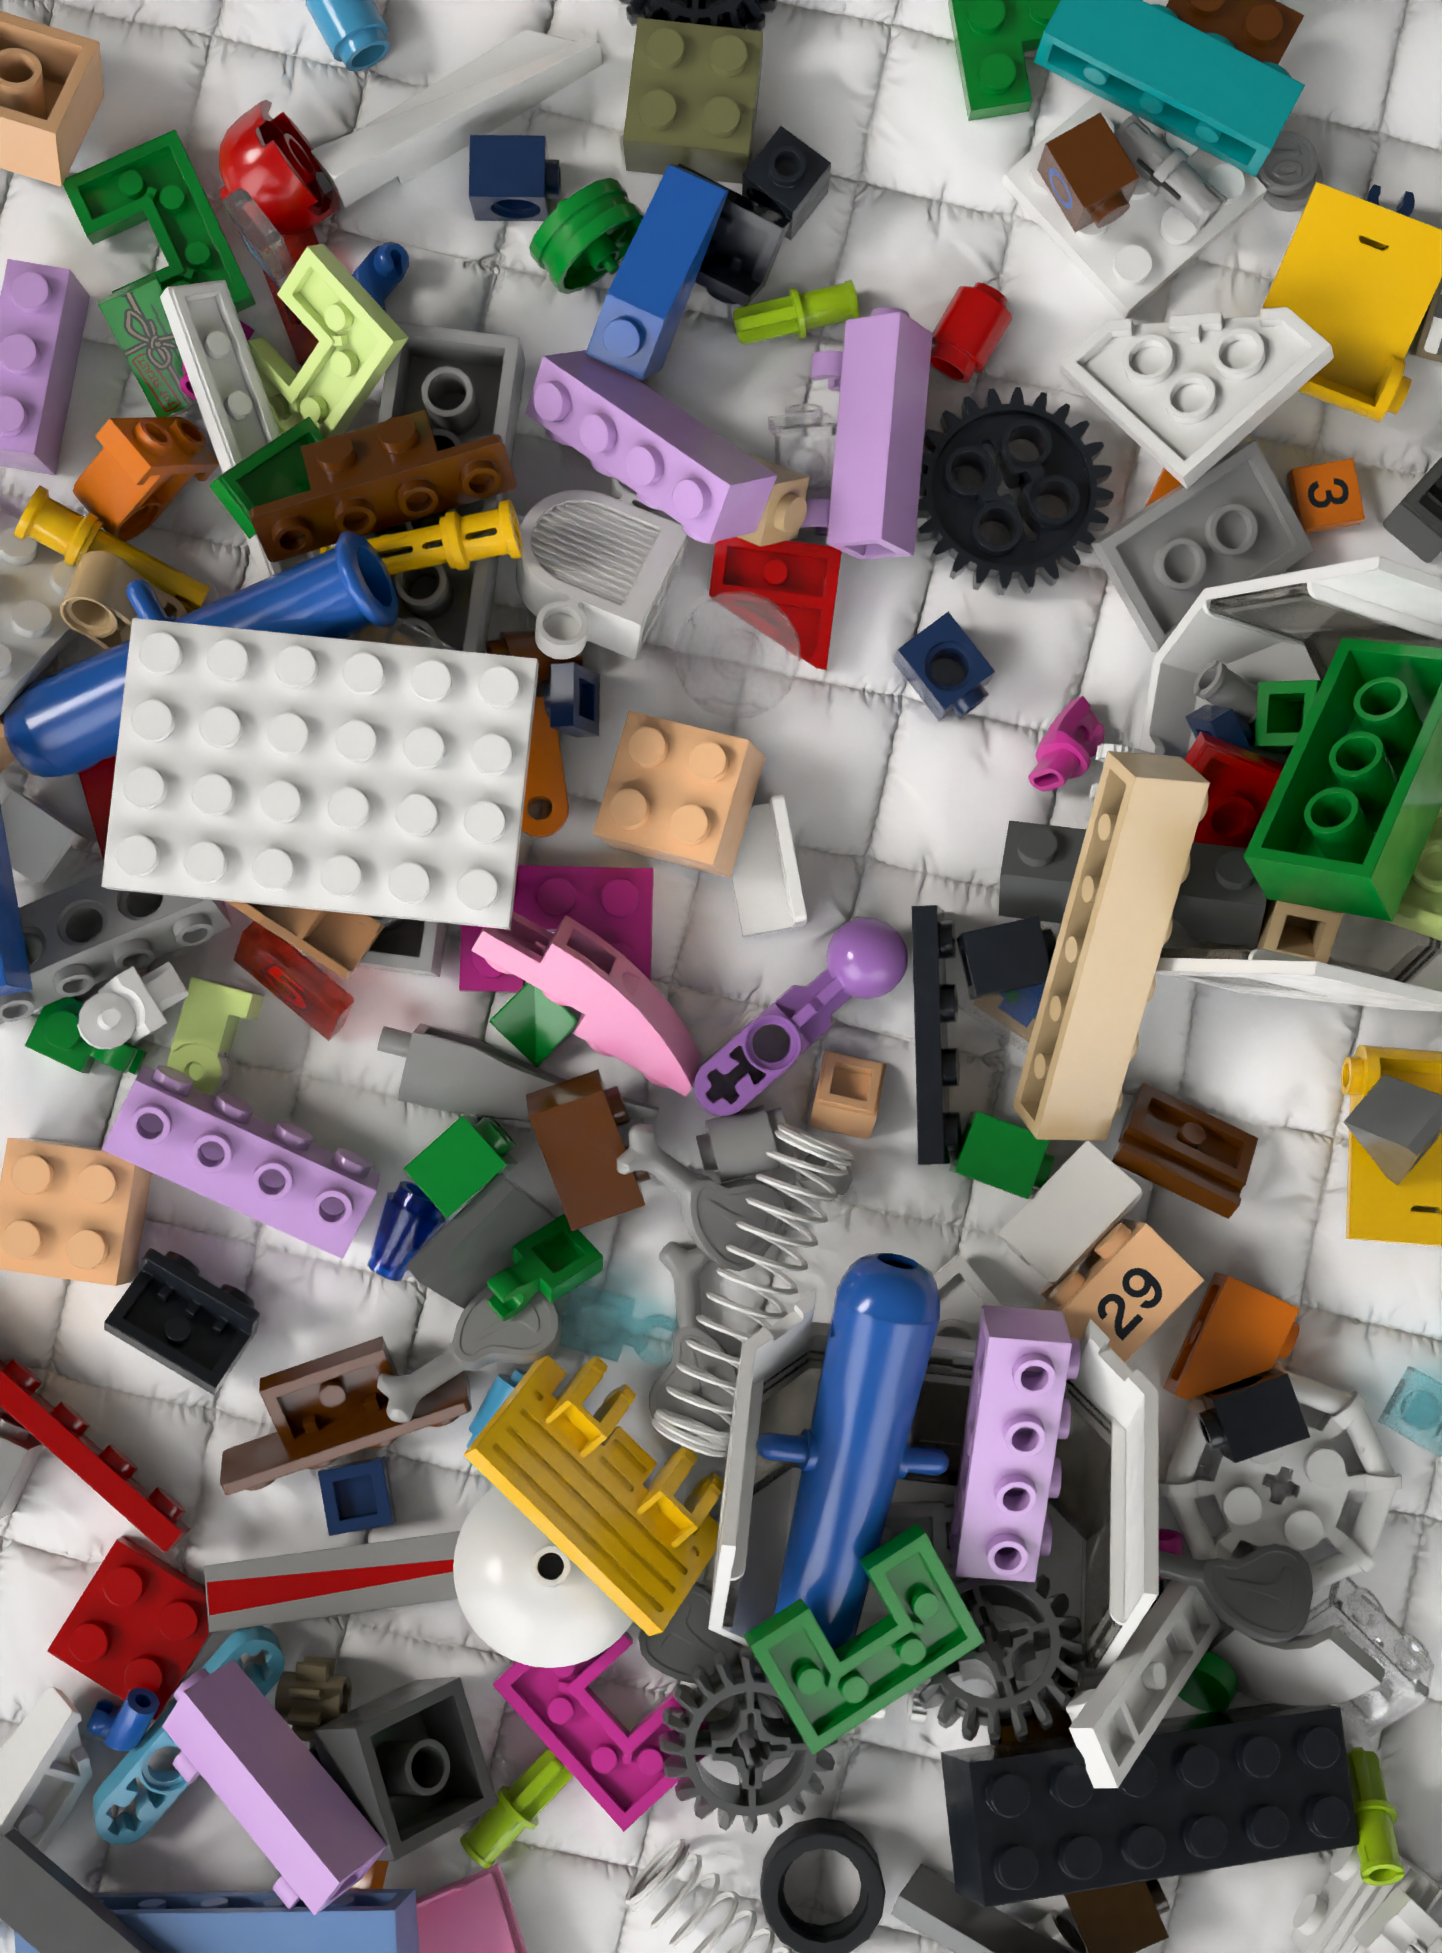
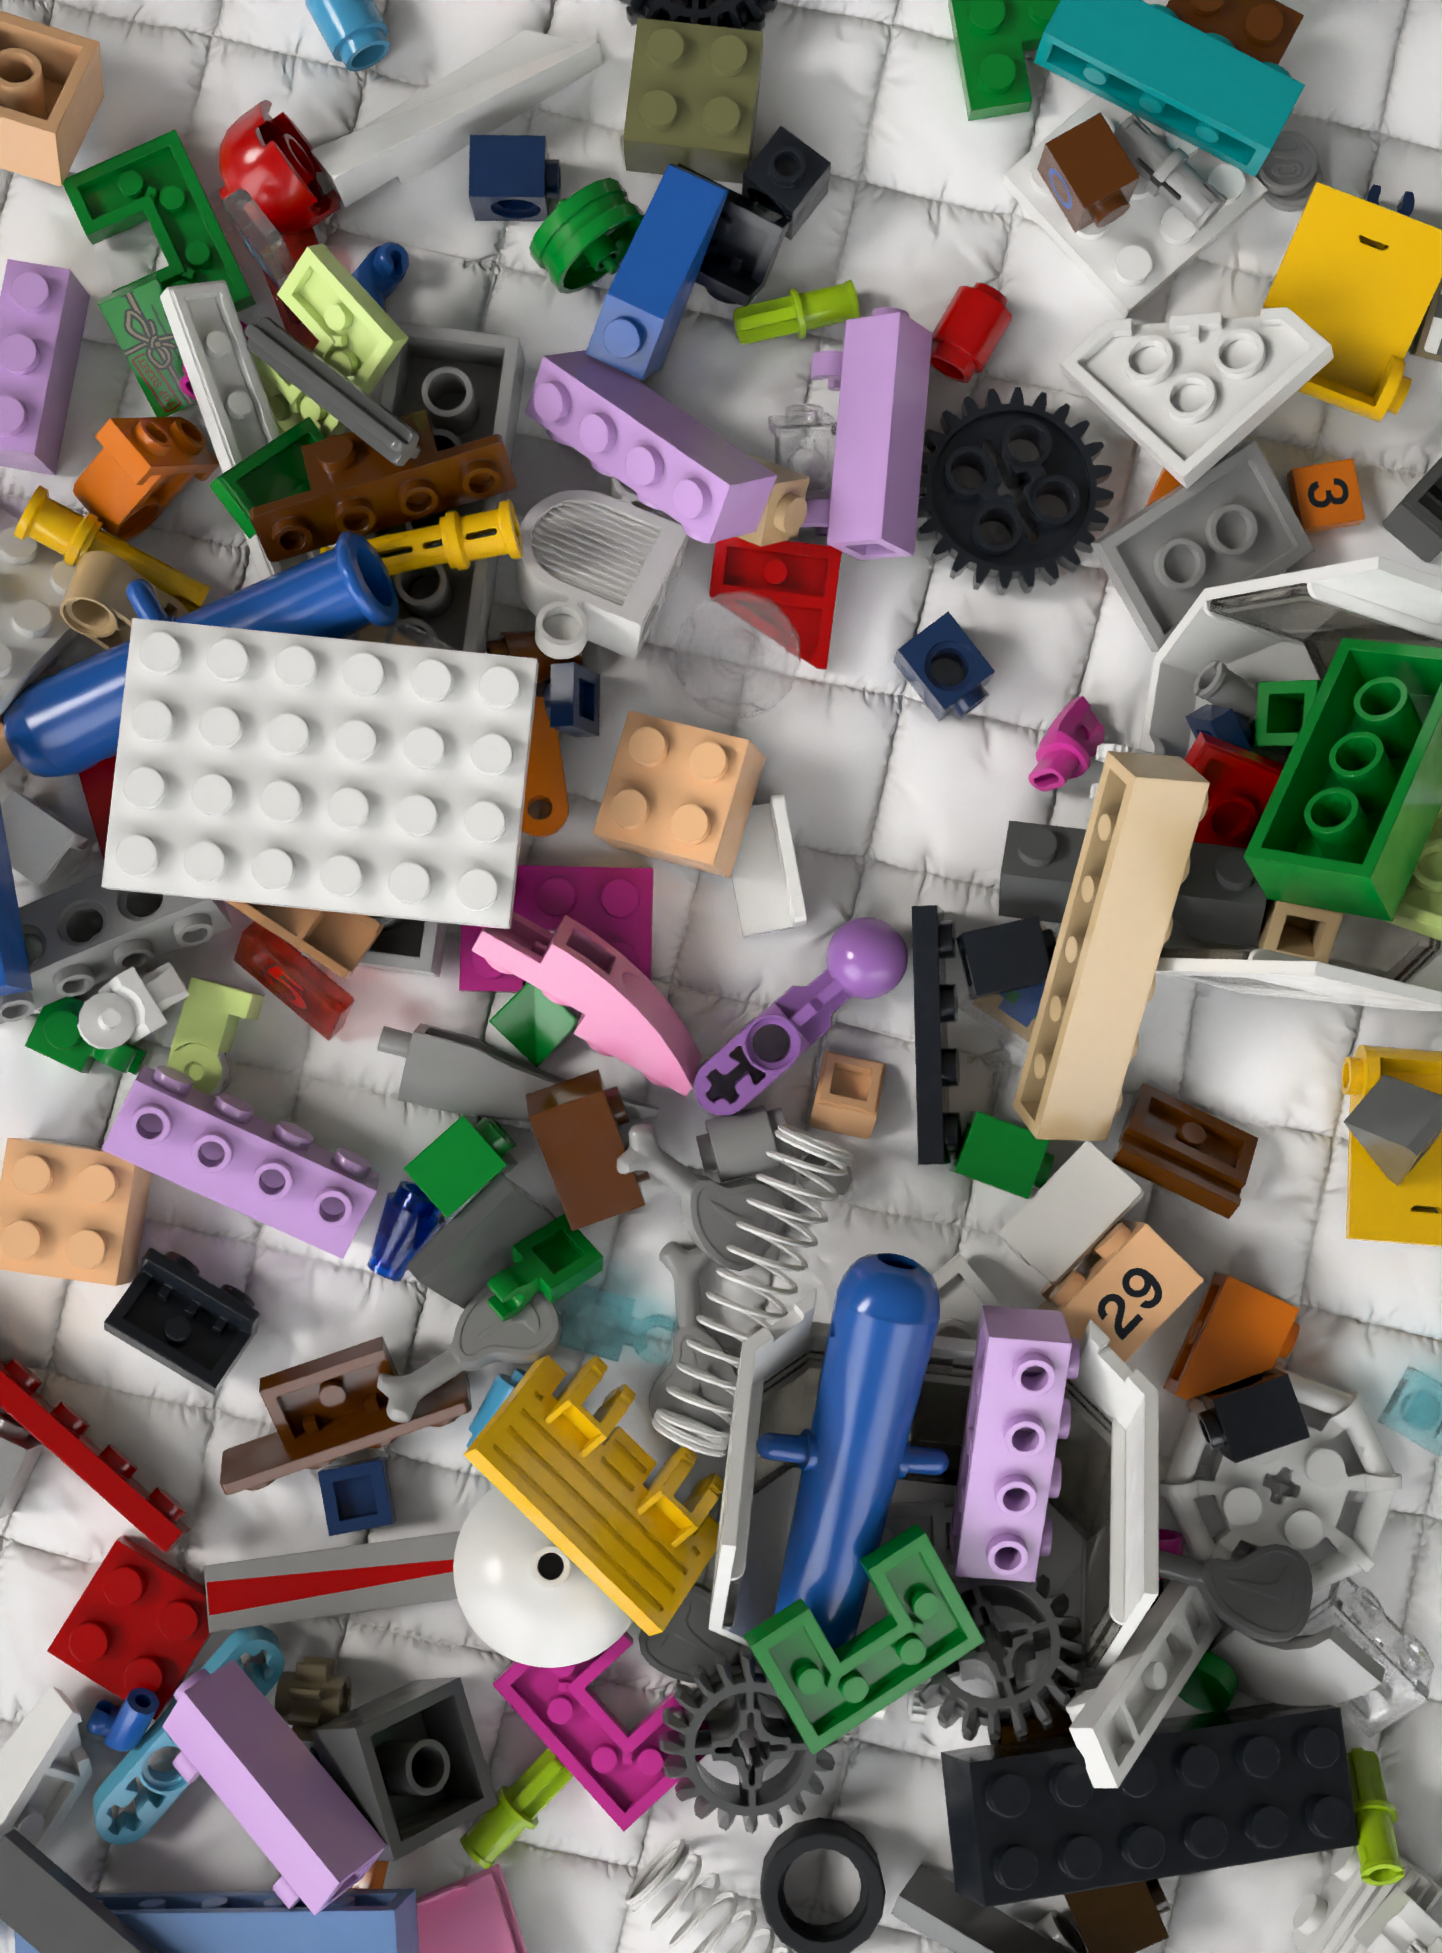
(333, 391): none -> dark grey axle

